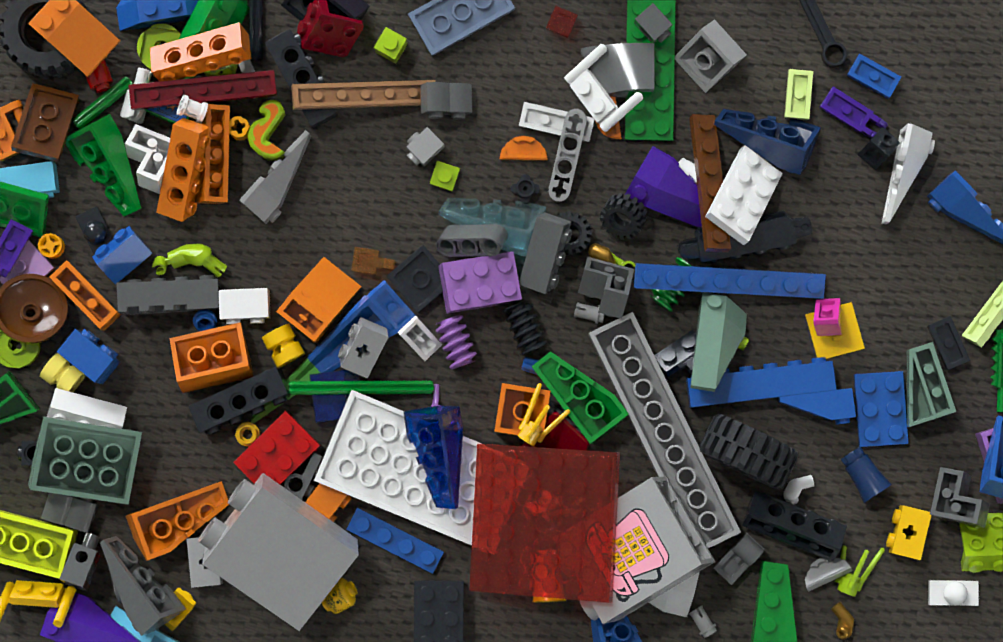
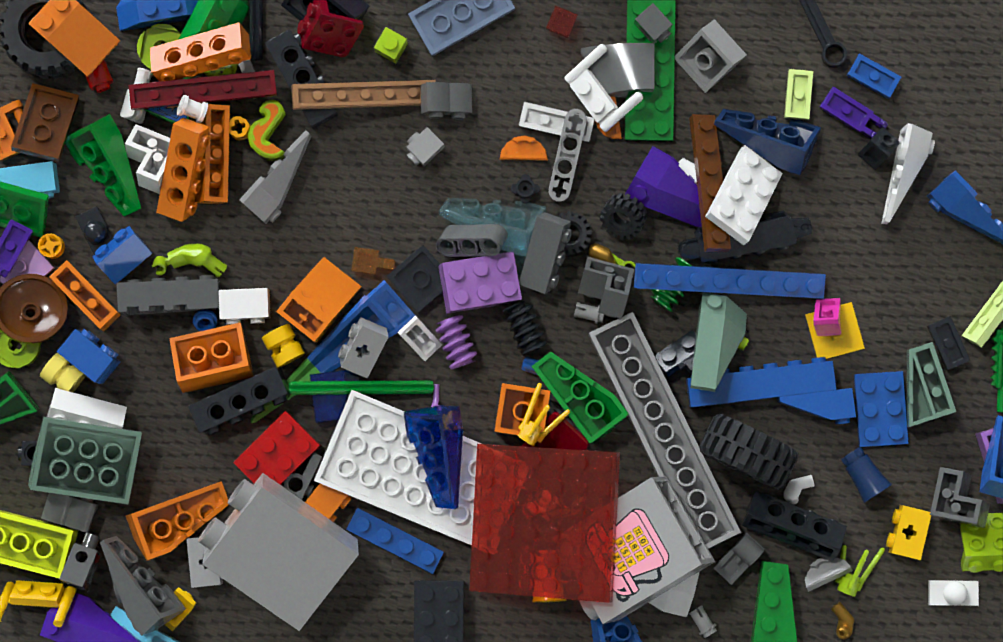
(102, 103): green axle -> none
(247, 426): yellow plate -> none
(340, 597): yellow head -> none
(444, 176): lime plate -> none

